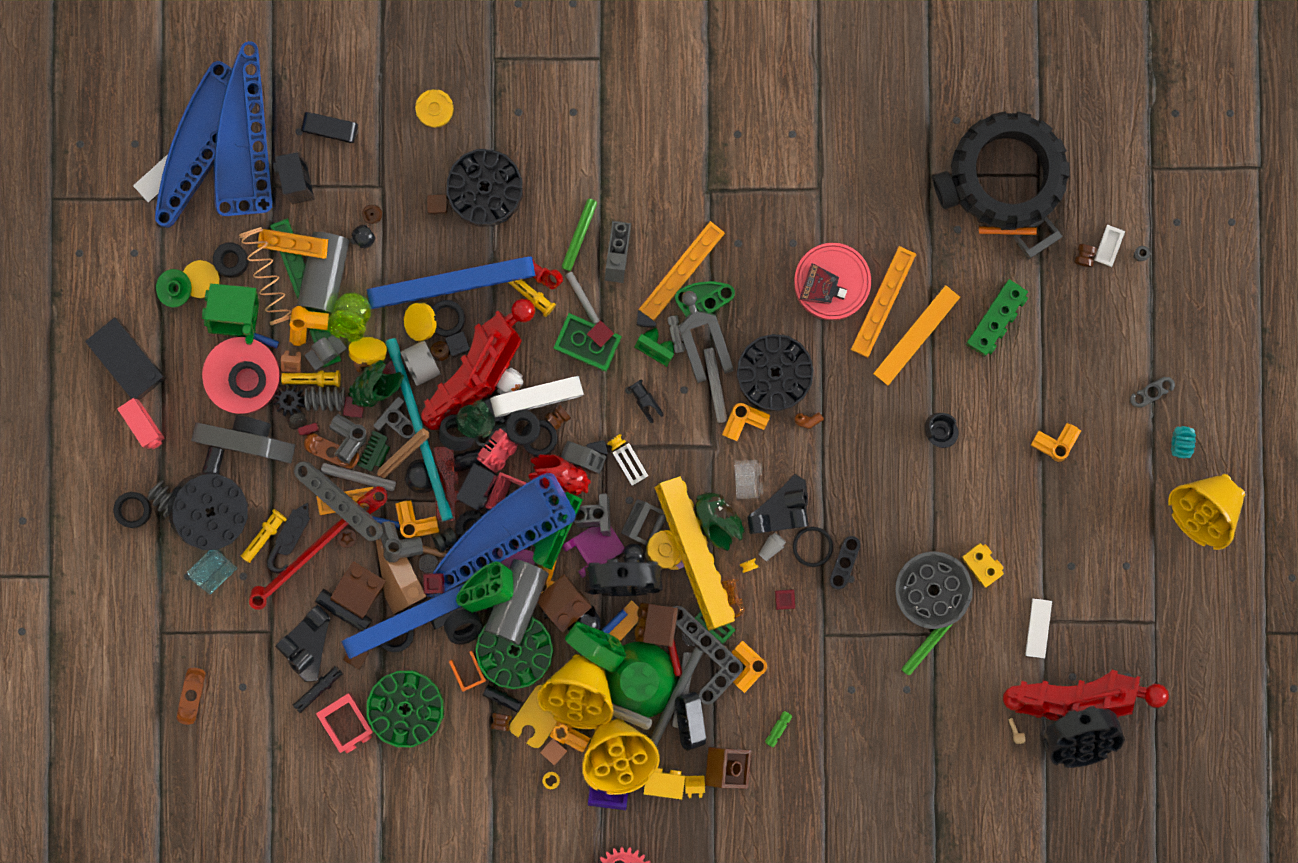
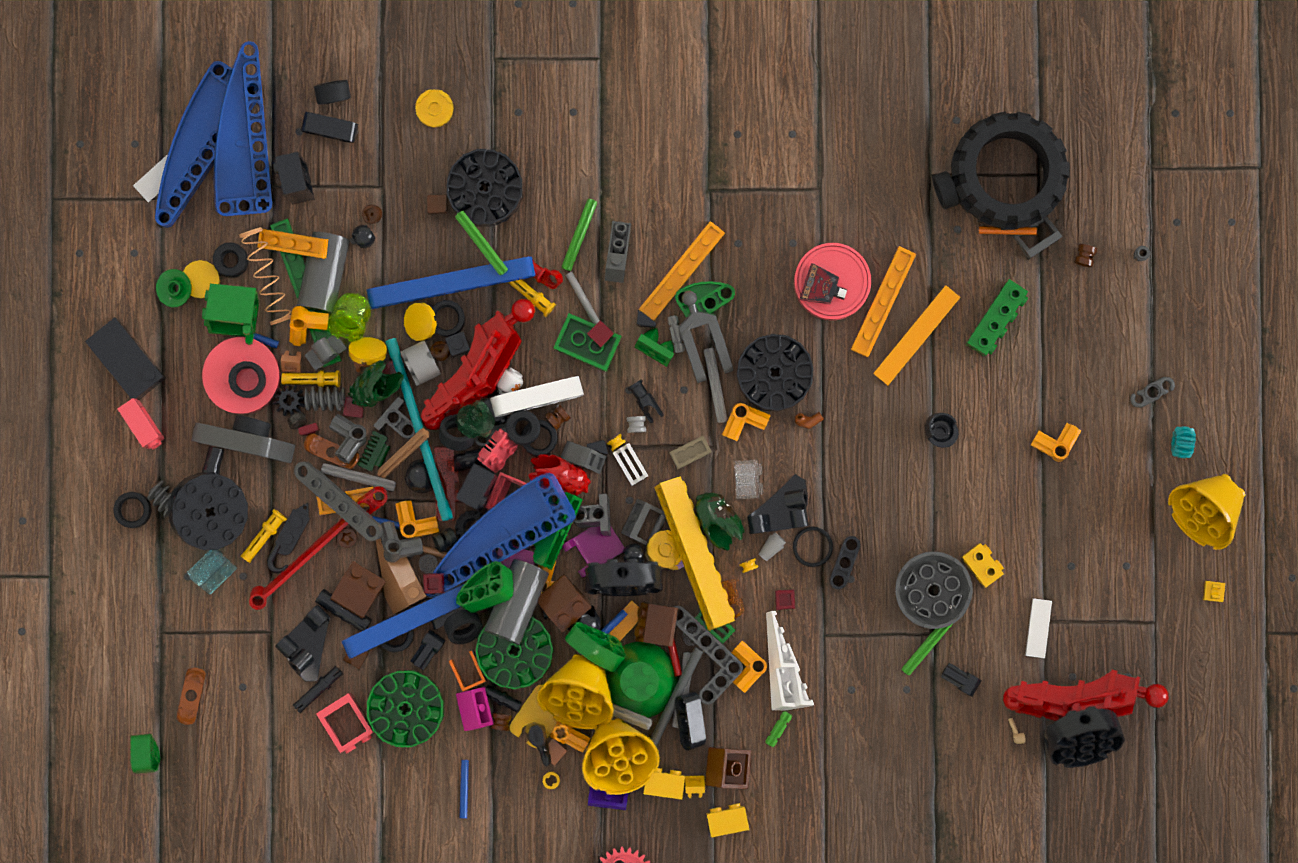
(144, 754): none -> green beam
(332, 92): none -> black tyre
(429, 647): none -> black piece
(464, 788): none -> blue bar
(474, 709): none -> dark pink brick
(481, 243): none -> bright green axle
(537, 737): none -> black piece
(636, 424): none -> light grey wheel
(690, 452): none -> dark tan plate
(727, 820): none -> yellow brick
(785, 683): none -> white wedge
(964, 681): none -> black piece
(1109, 245): white tile -> none
(1214, 591): none -> yellow tile

